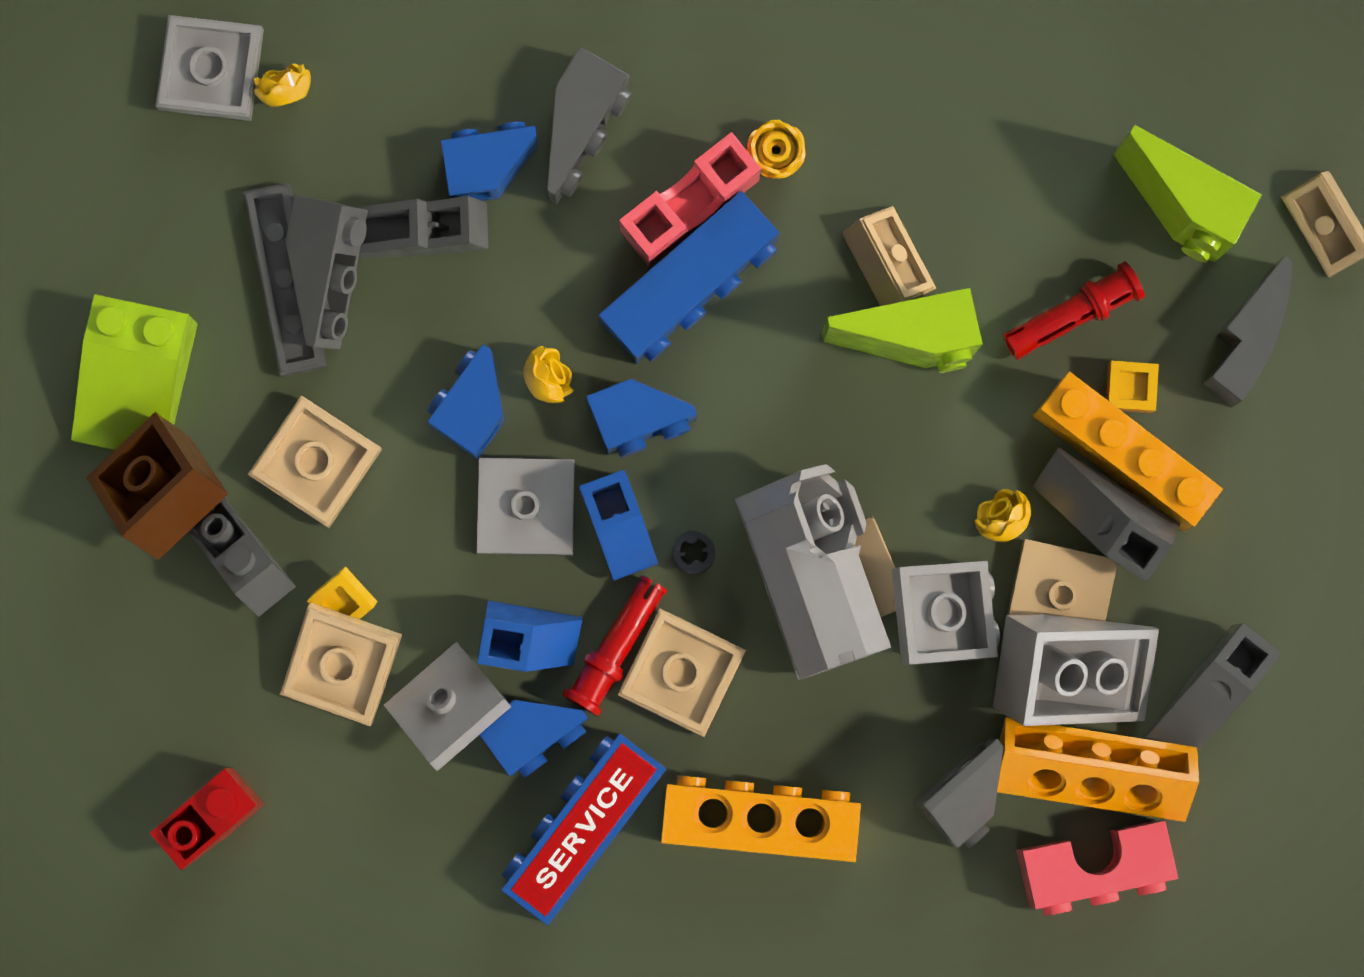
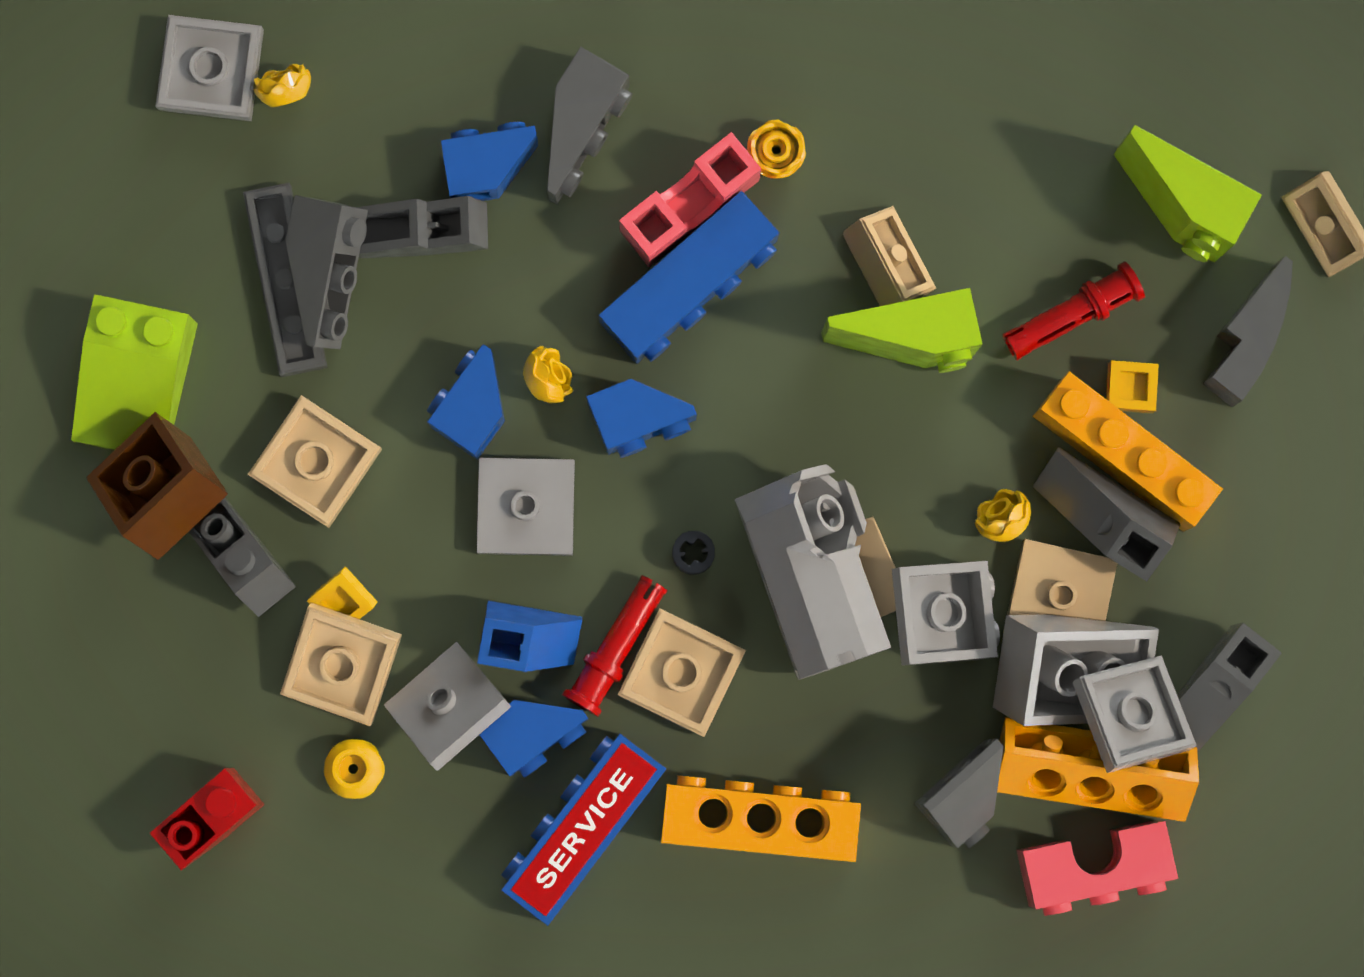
(369, 764): none -> yellow plate
(618, 524): blue slope -> none
(1134, 714): none -> light grey plate

